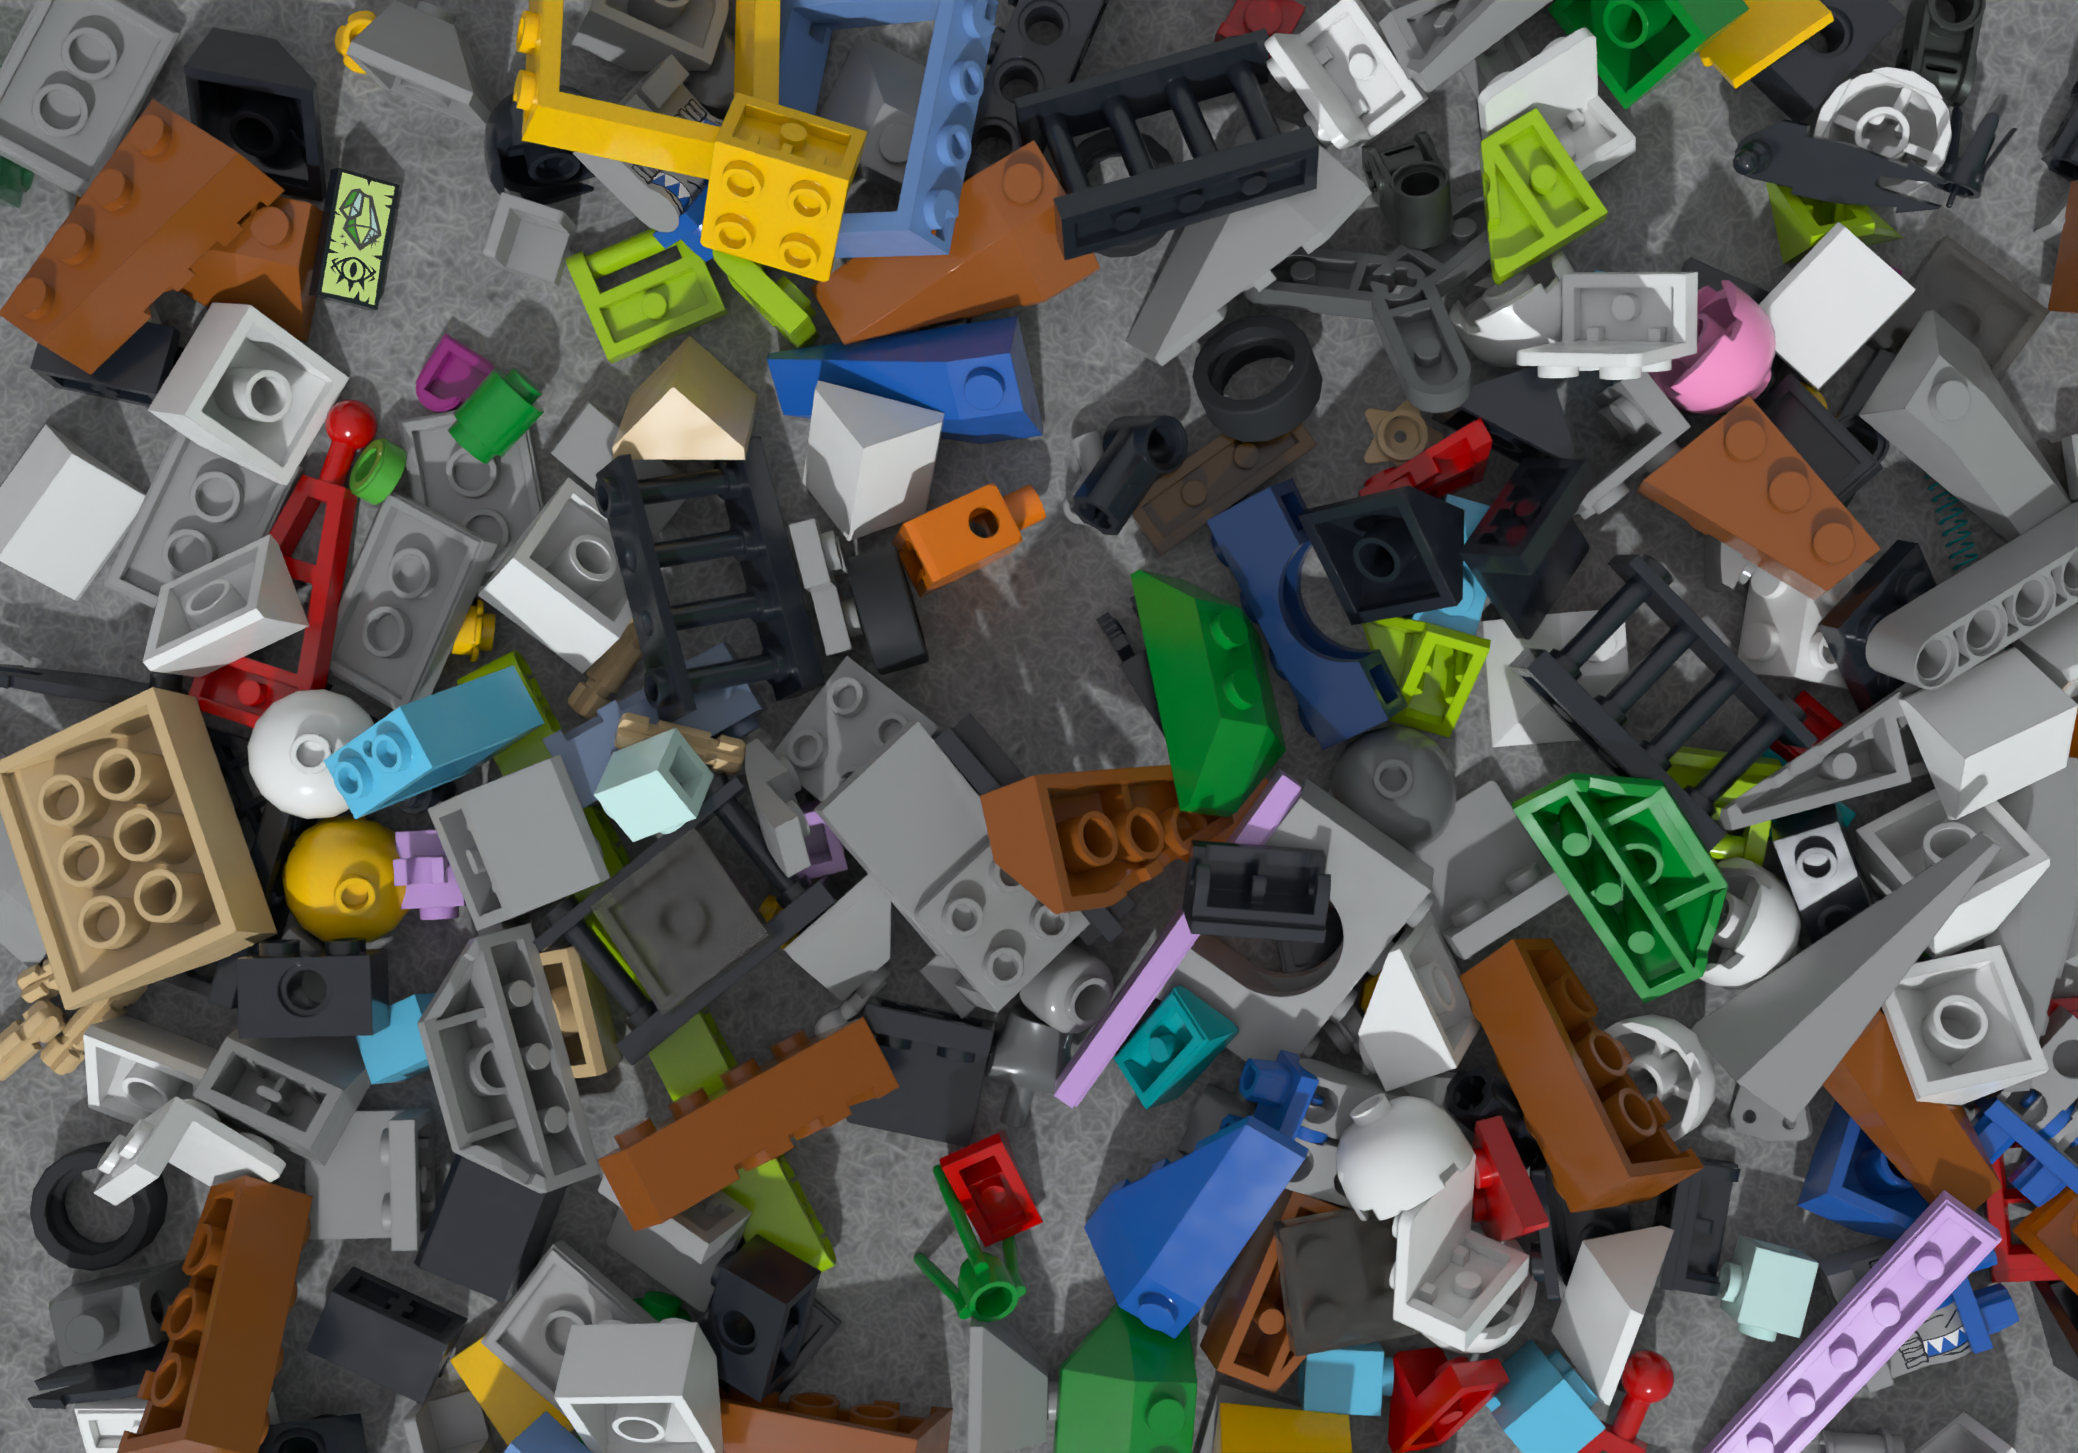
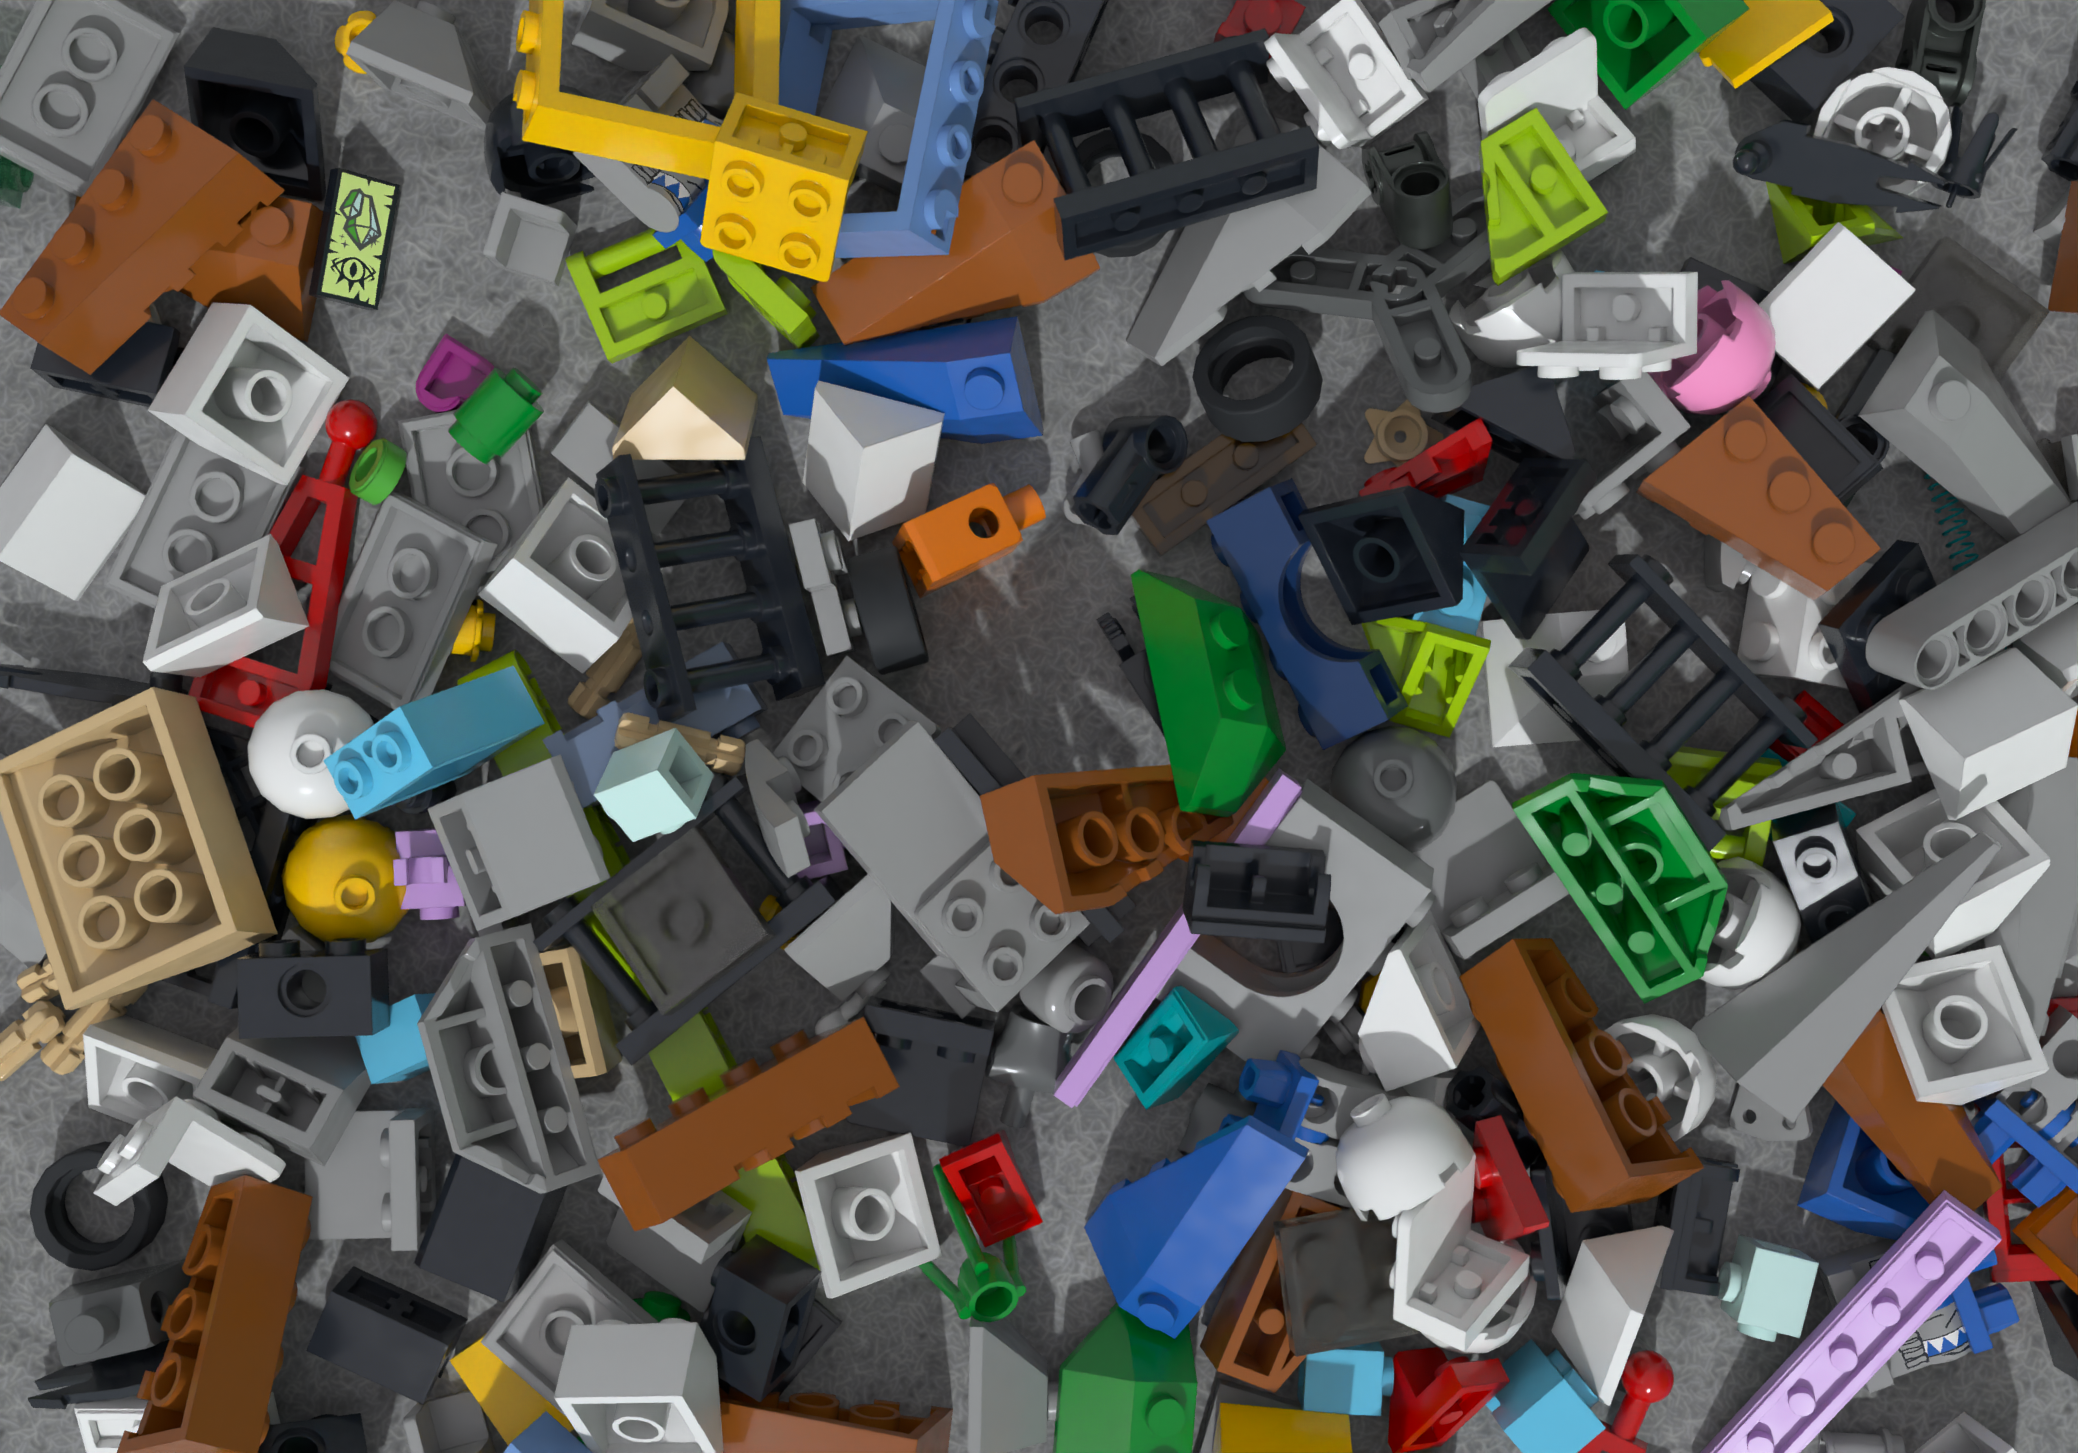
(867, 1212): none -> white slope

